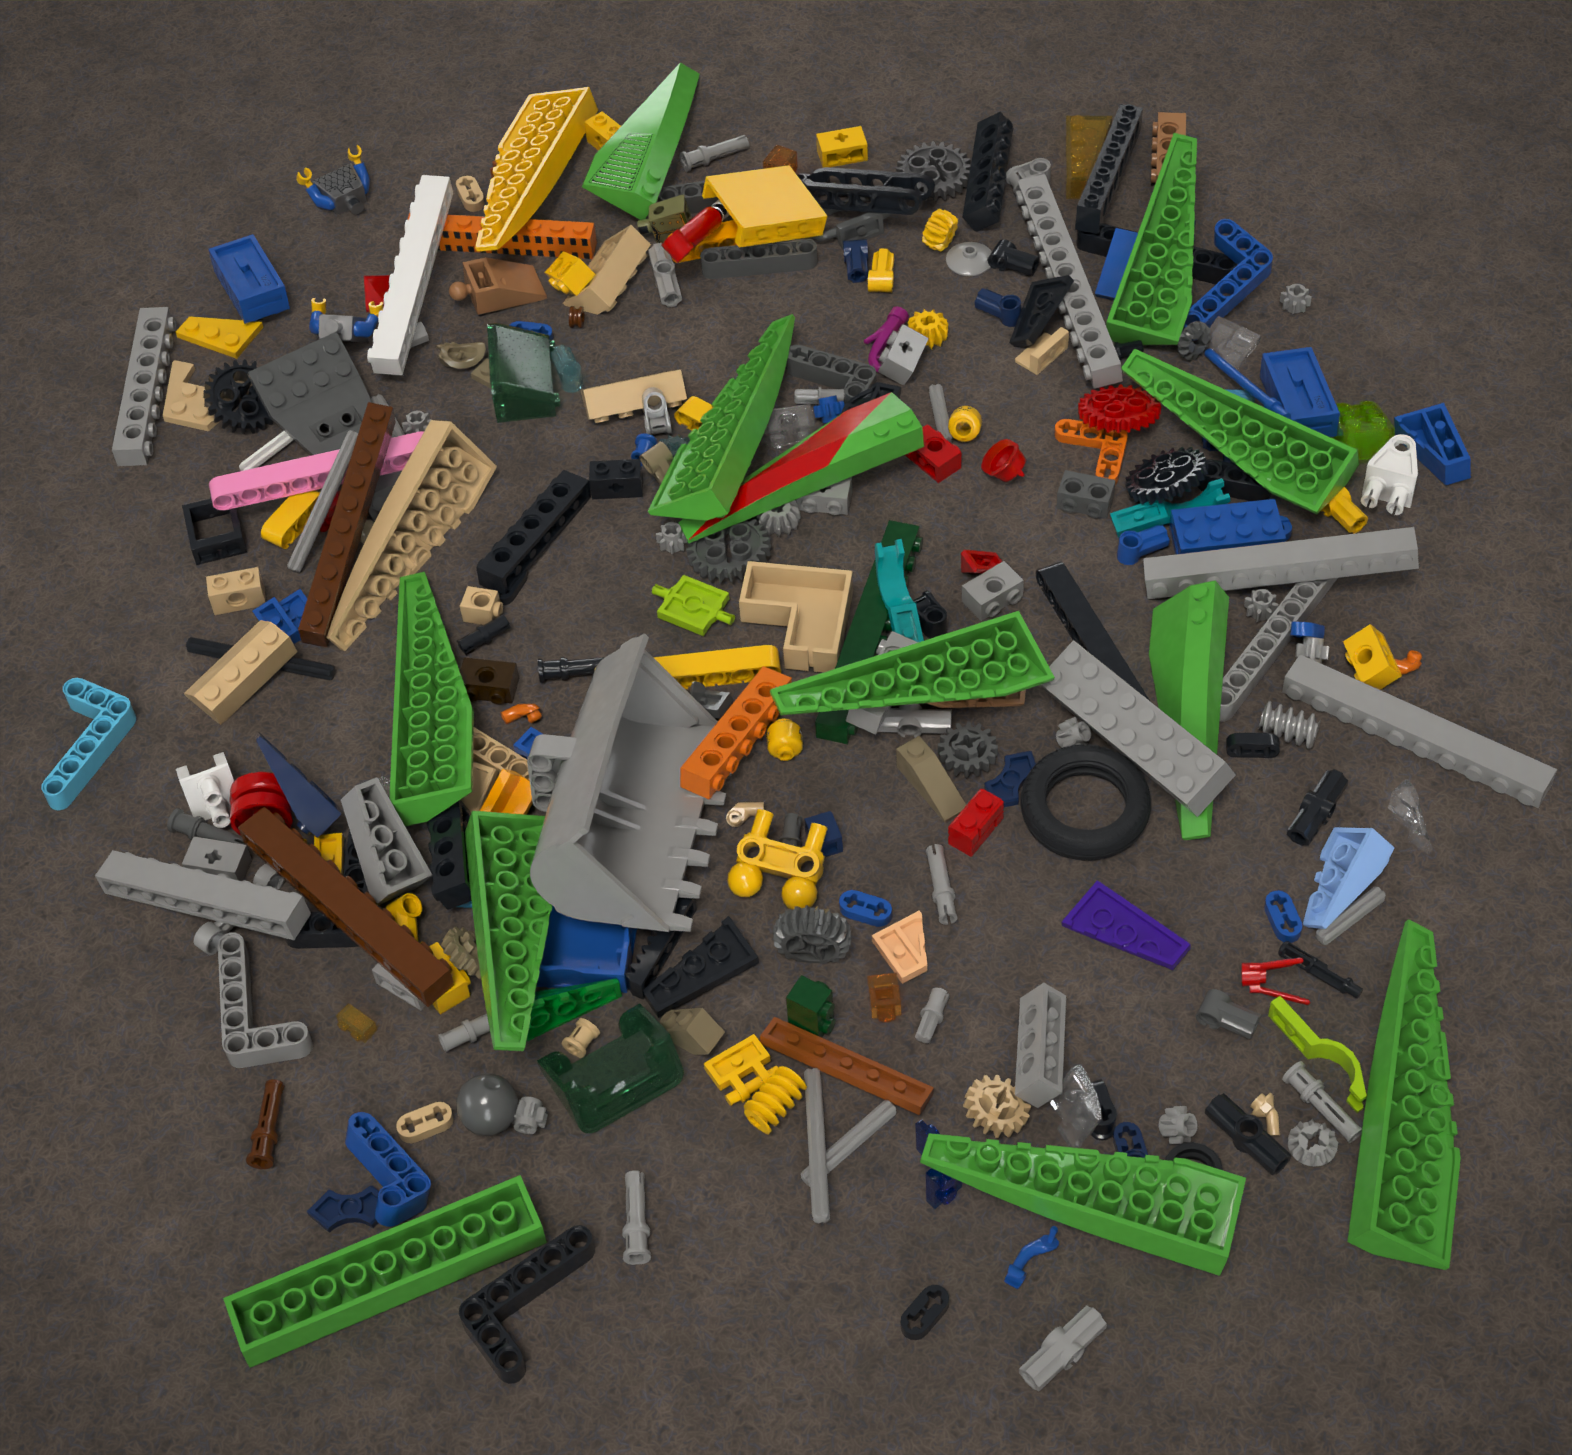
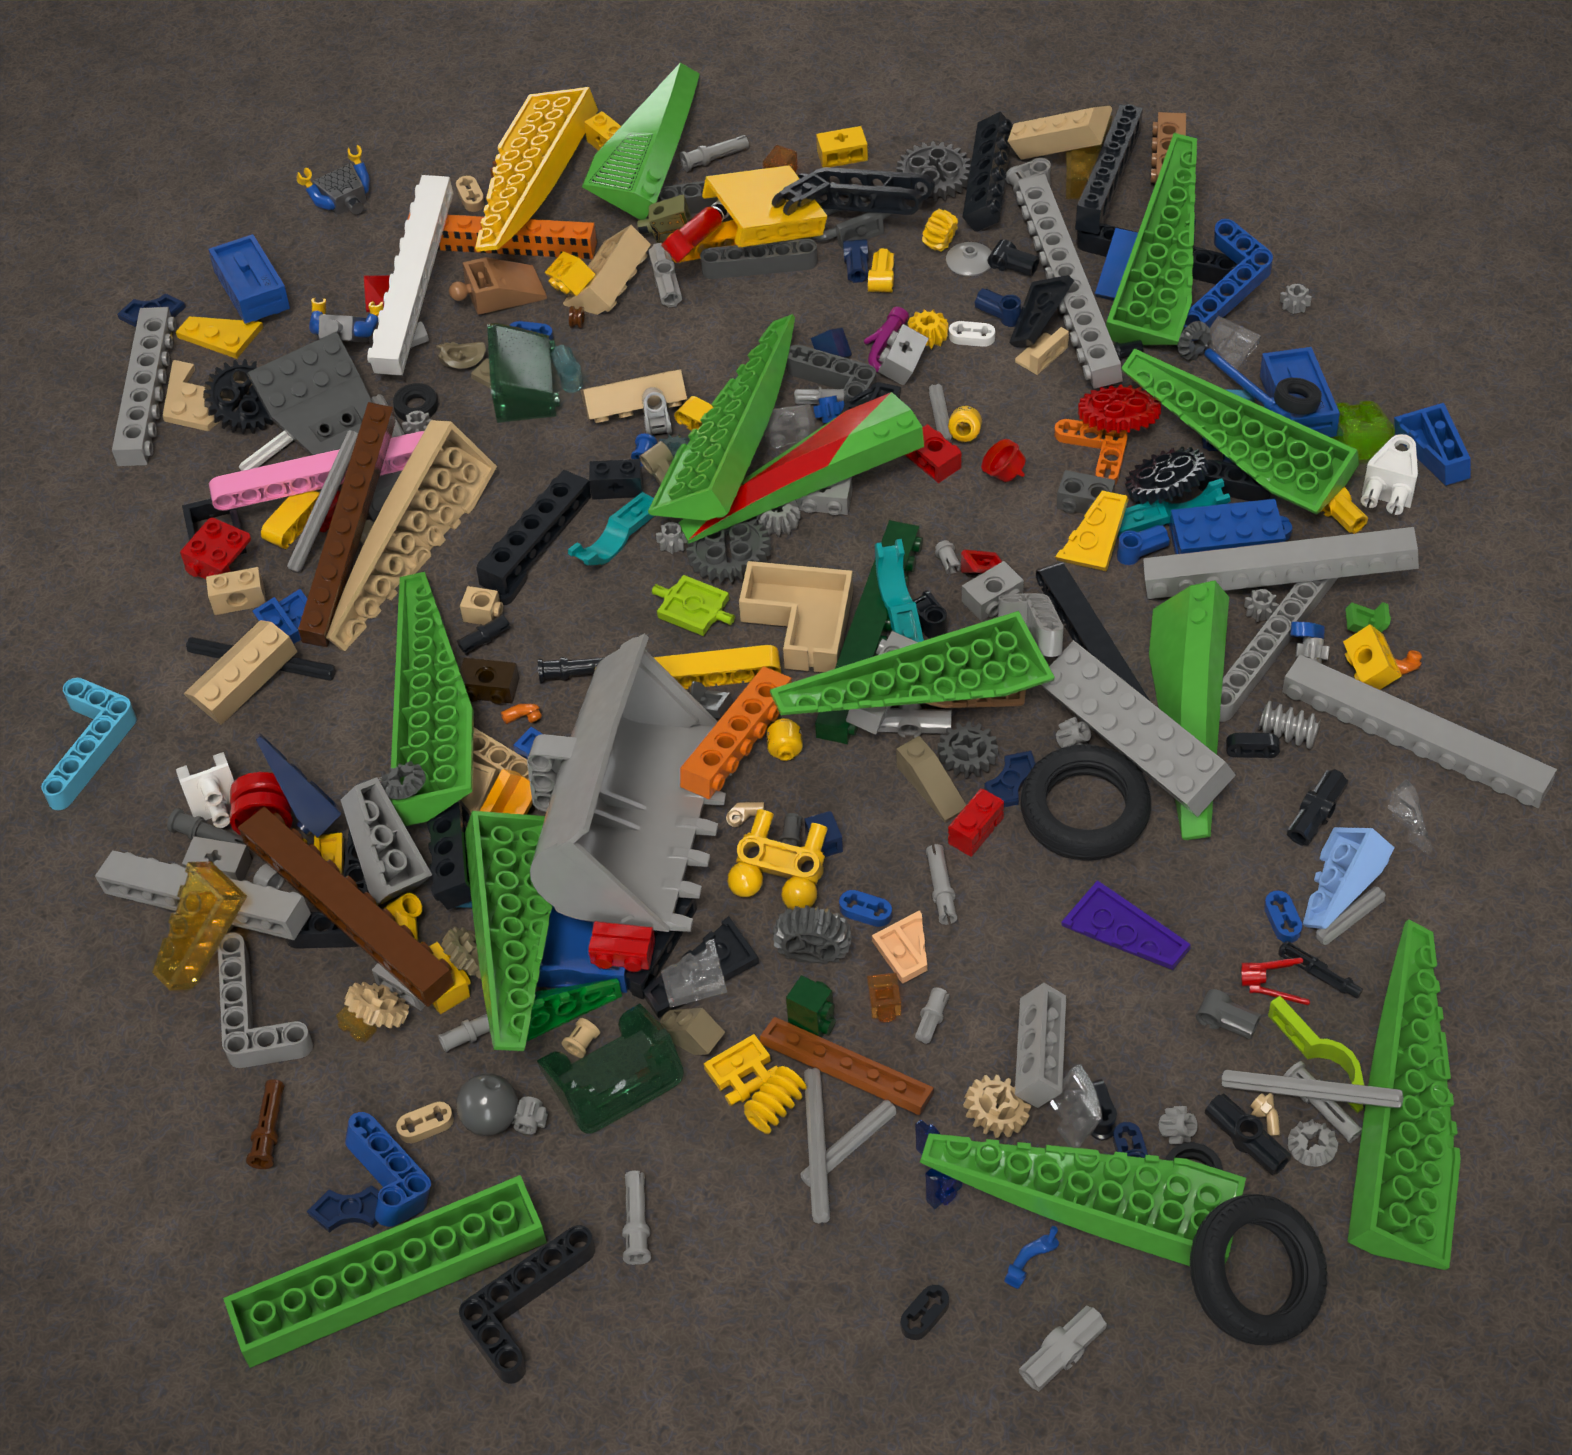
(130, 312): none -> dark blue tile
(198, 926): none -> clear yellow wedge
(213, 548): none -> red bracket
(376, 1005): none -> tan gear
(411, 391): none -> black tyre
(412, 782): none -> dark grey gear
(616, 533): none -> teal piece
(621, 946): none -> red brick
(694, 977): none -> clear slope
(801, 193): none -> black hinge
(832, 342): none -> dark blue panel
(946, 553): none -> light grey pin
(971, 333): none -> white beam
(1039, 617): none -> light grey beam
(1060, 132): none -> tan slope
(1096, 535): none -> yellow wing
(1210, 1277): none -> black tyre
(1297, 405): none -> black tyre
(1312, 1088): none -> light grey axle
(1360, 617): none -> bright green bracket

